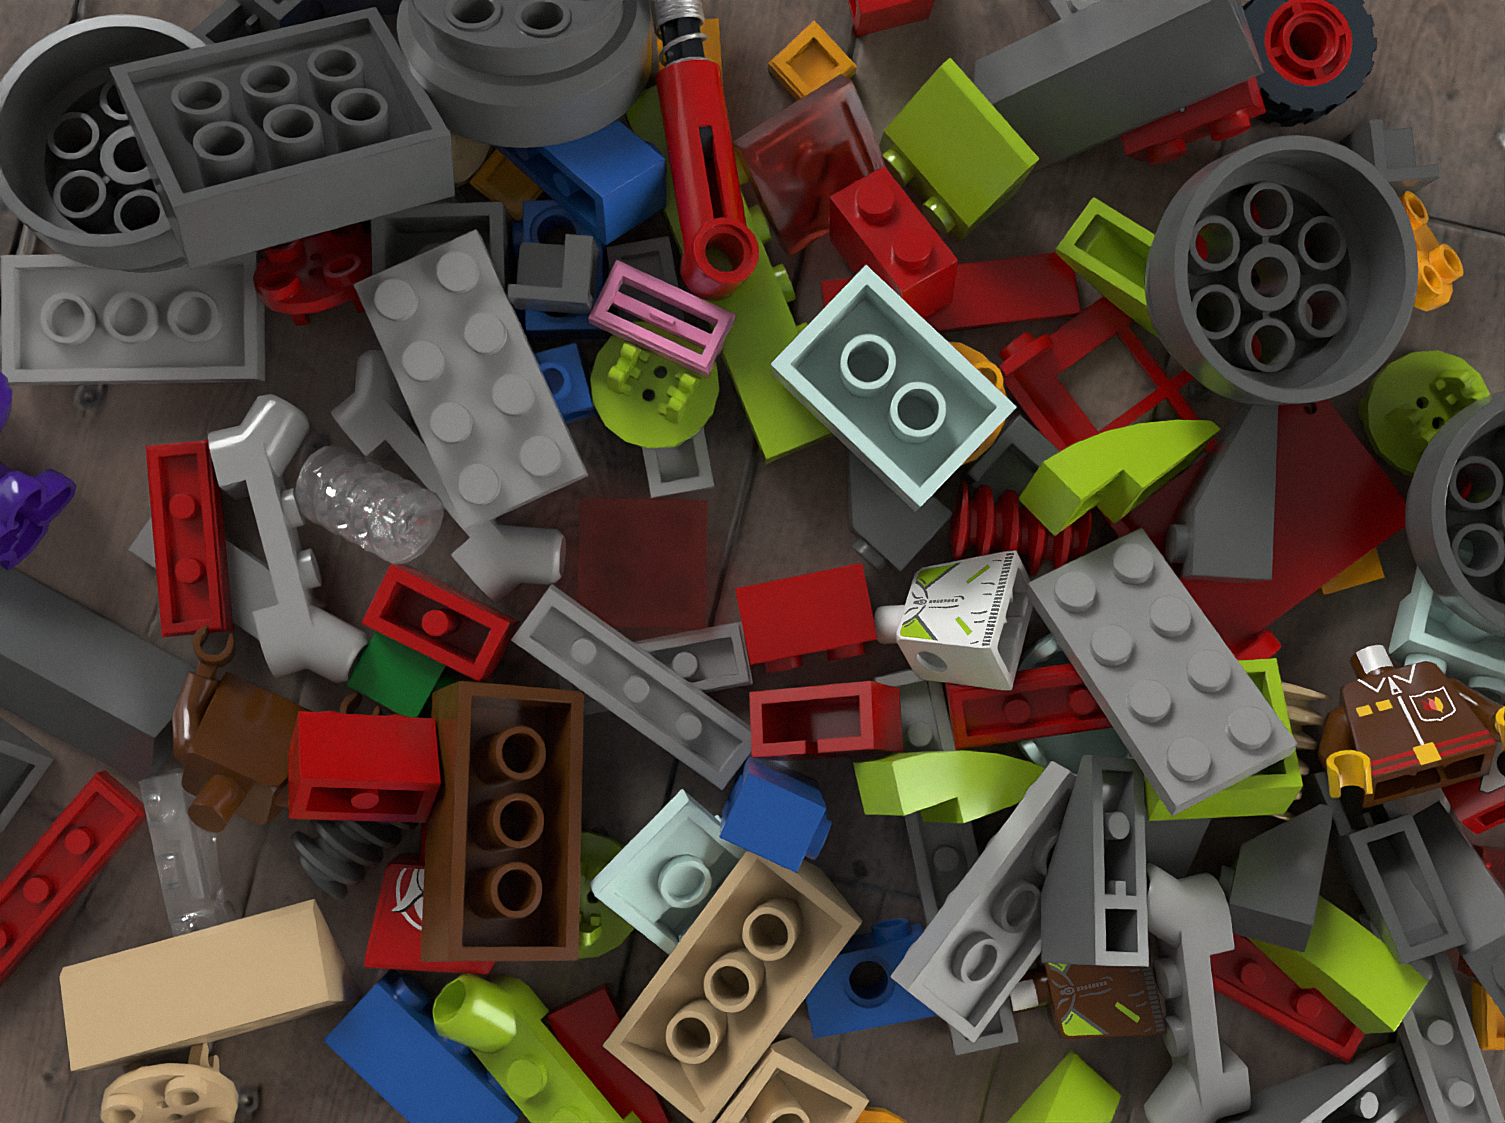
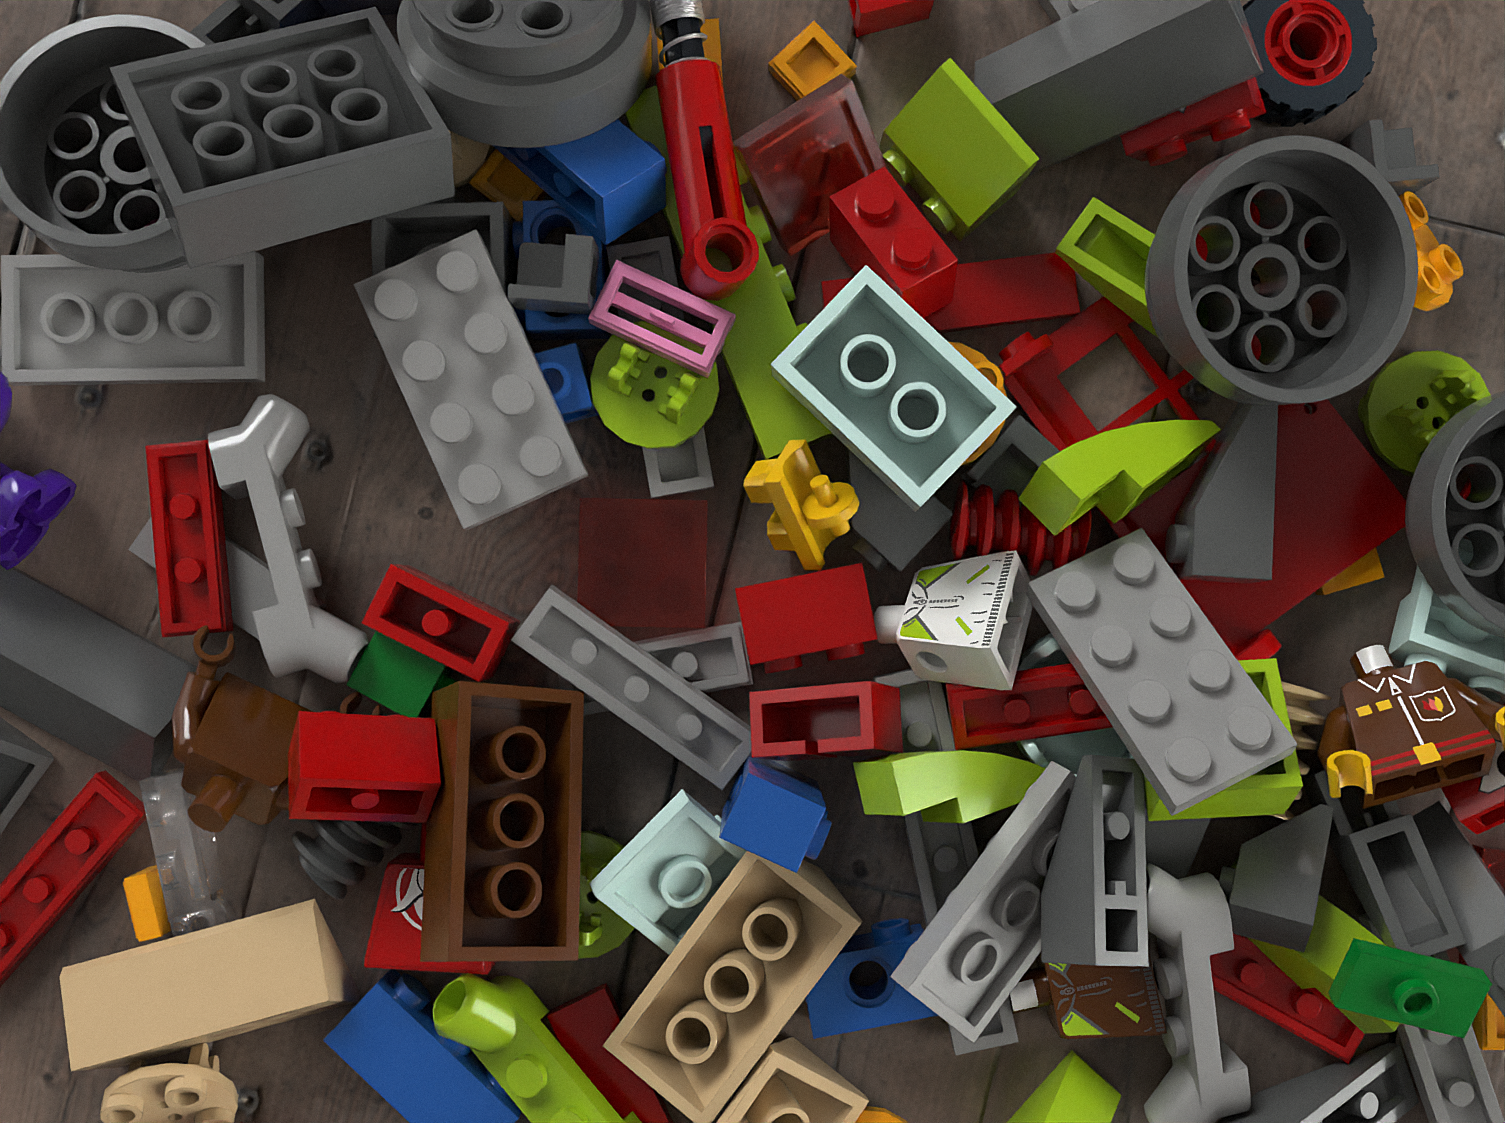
(147, 904): none -> light orange tile
(314, 272): red plate -> none
(368, 504): clear piece -> none
(496, 553): light grey plate -> none
(806, 504): none -> yellow hips
(1409, 988): none -> green plate

